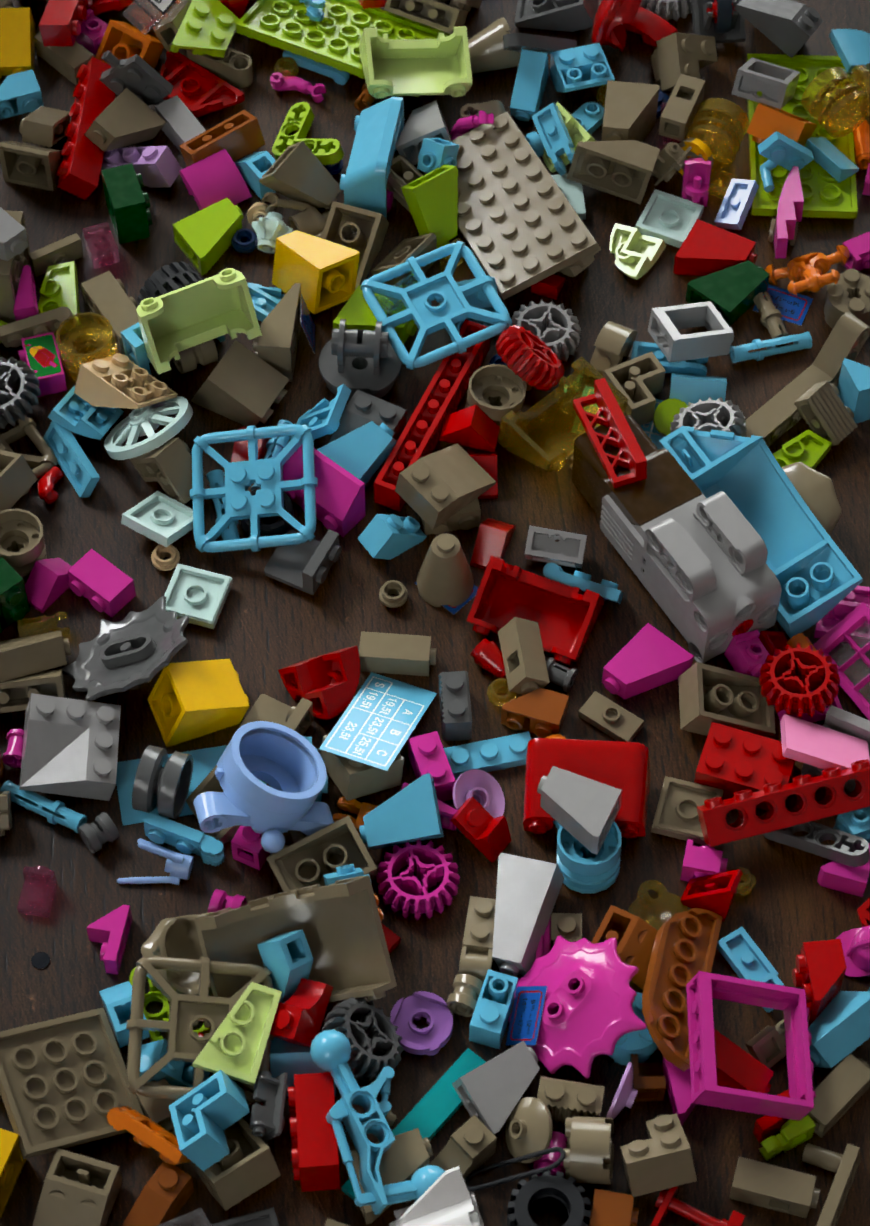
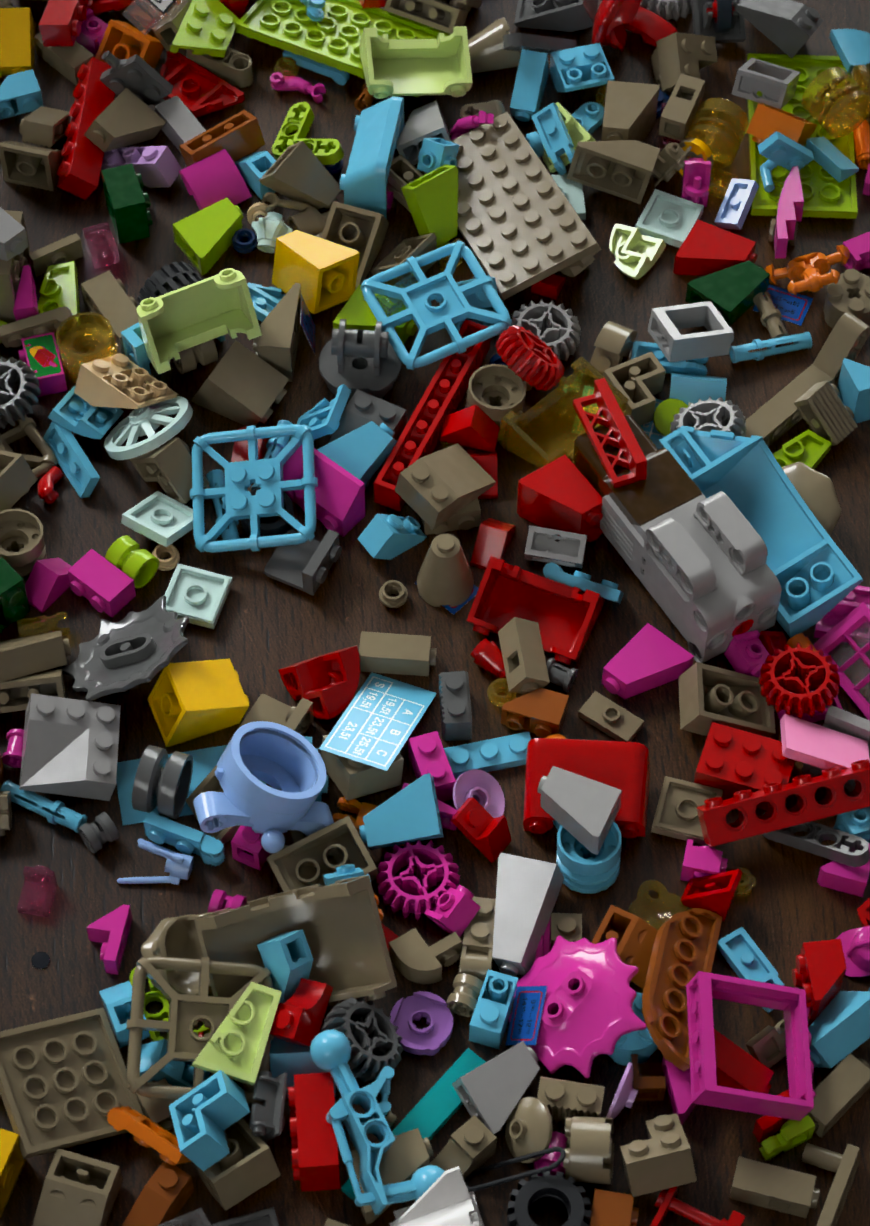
(132, 560): none -> lime wheel
(420, 962): none -> dark tan brick
(454, 910): none -> dark pink brick
(560, 499): none -> red slope

